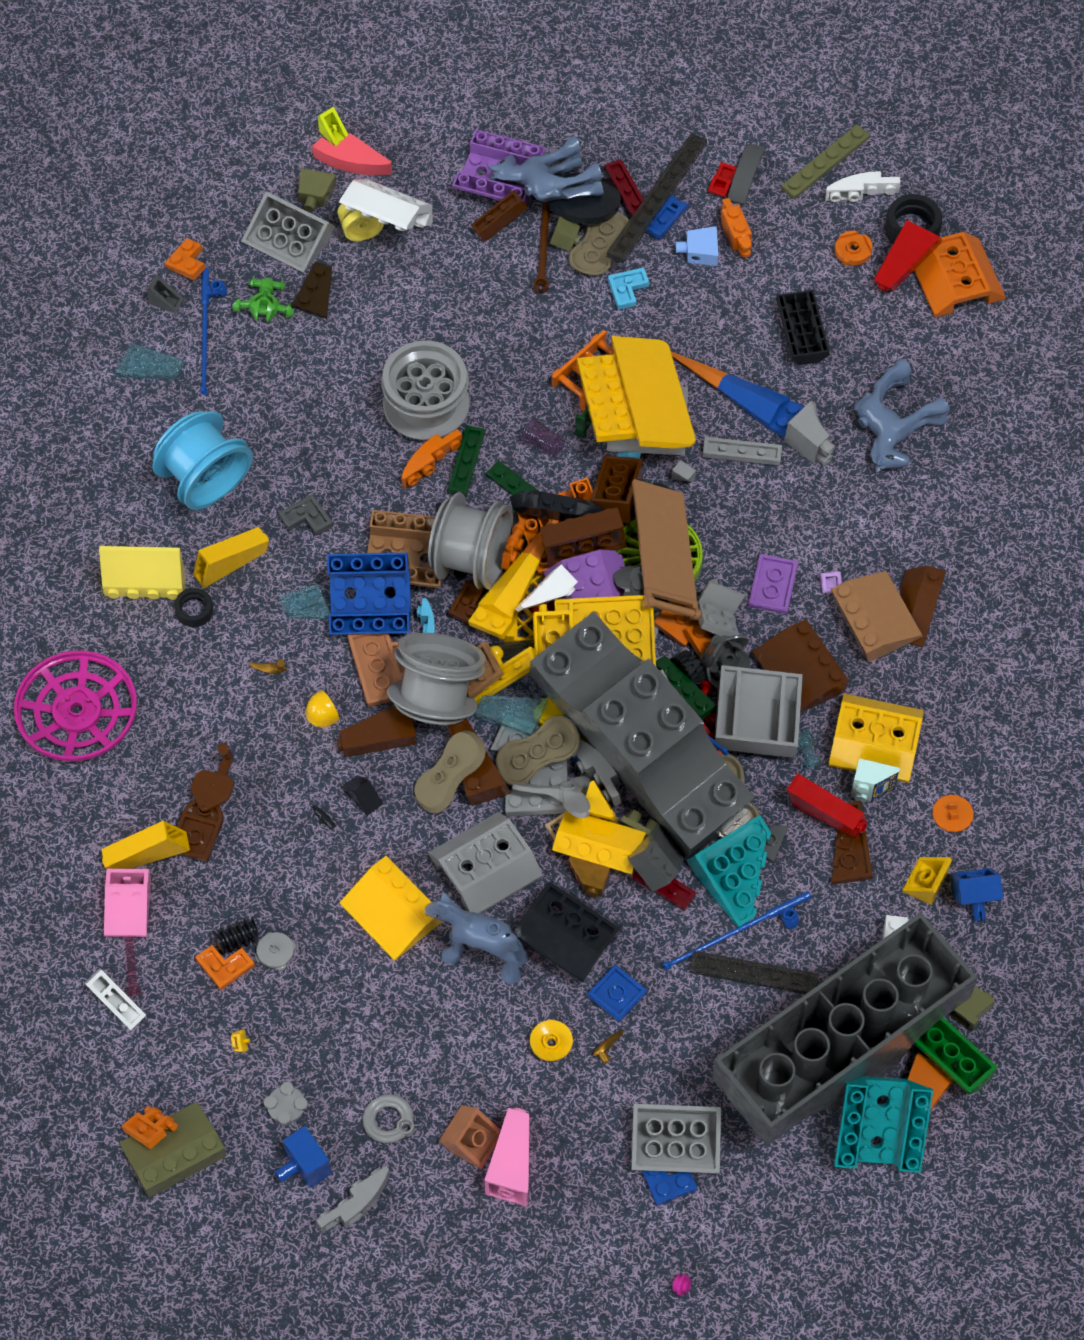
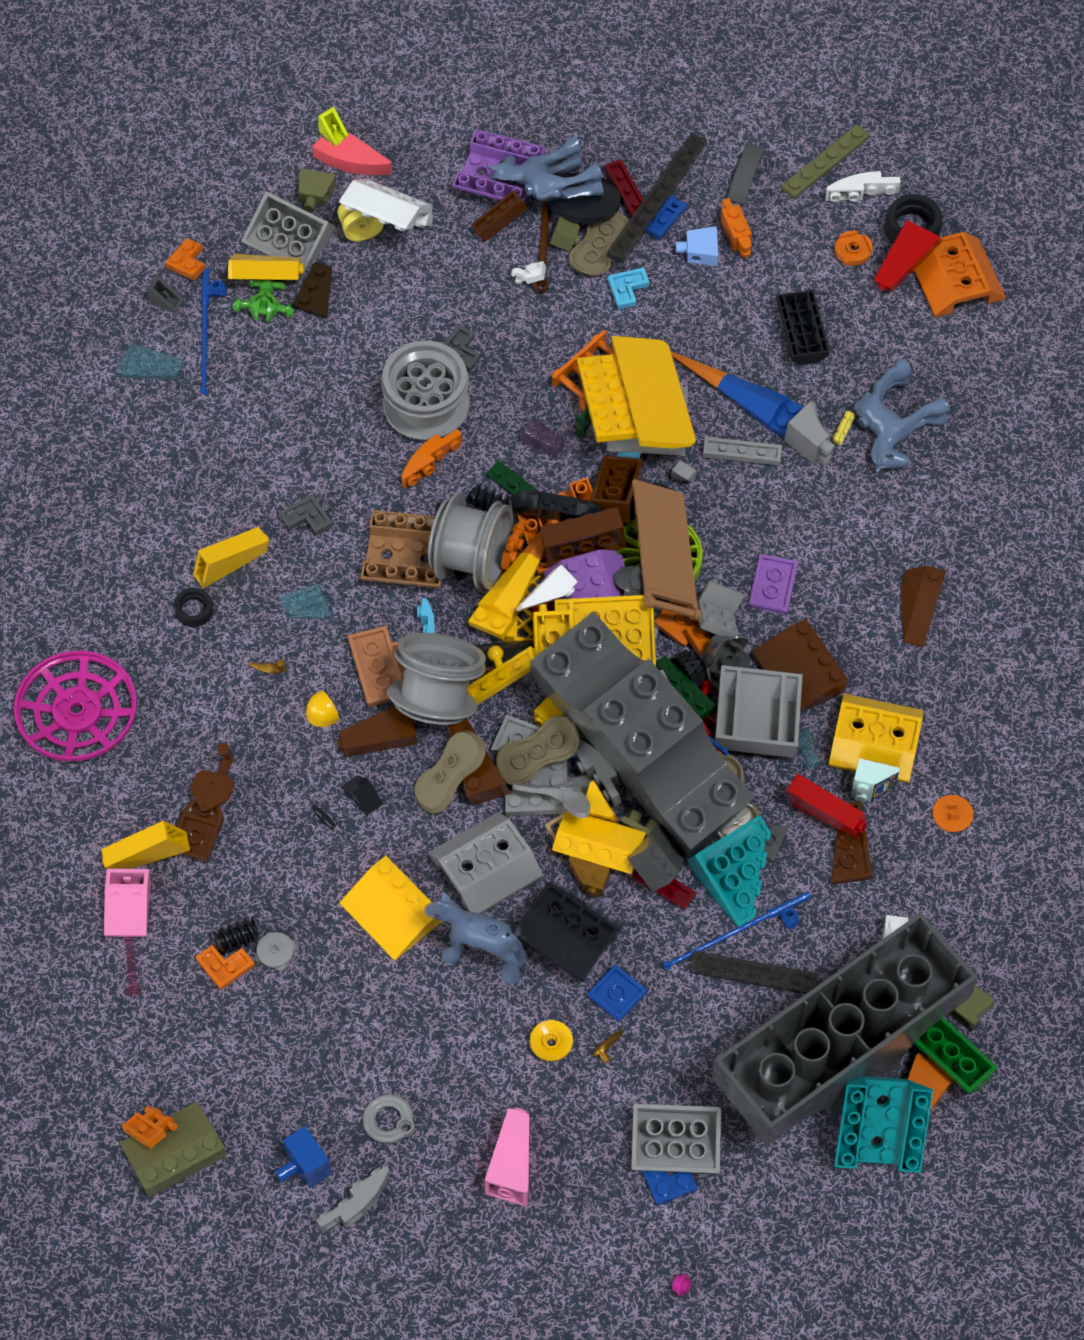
(115, 999): white slope -> none
(142, 572): light yellow slope -> none
(201, 459): medium azure wheel -> none
(240, 1041): yellow piece -> none
(264, 267): none -> yellow slope
(285, 1104): light grey piece -> none
(370, 609): blue slope -> none
(459, 342): none -> dark grey plate
(466, 460): dark green plate -> none
(466, 603): reddish brown plate -> none
(471, 1136): nougat slope -> none
(484, 499): none -> black piece
(492, 672): medium nougat plate -> none
(512, 713): clear light blue wing -> none
(532, 273): none -> white plate
(722, 180): red slope -> none
(829, 581): lavender slope -> none
(843, 428): none -> light yellow axle
(875, 614): medium nougat slope -> none
(927, 878): yellow slope -> none
(976, 888): blue brick -> none

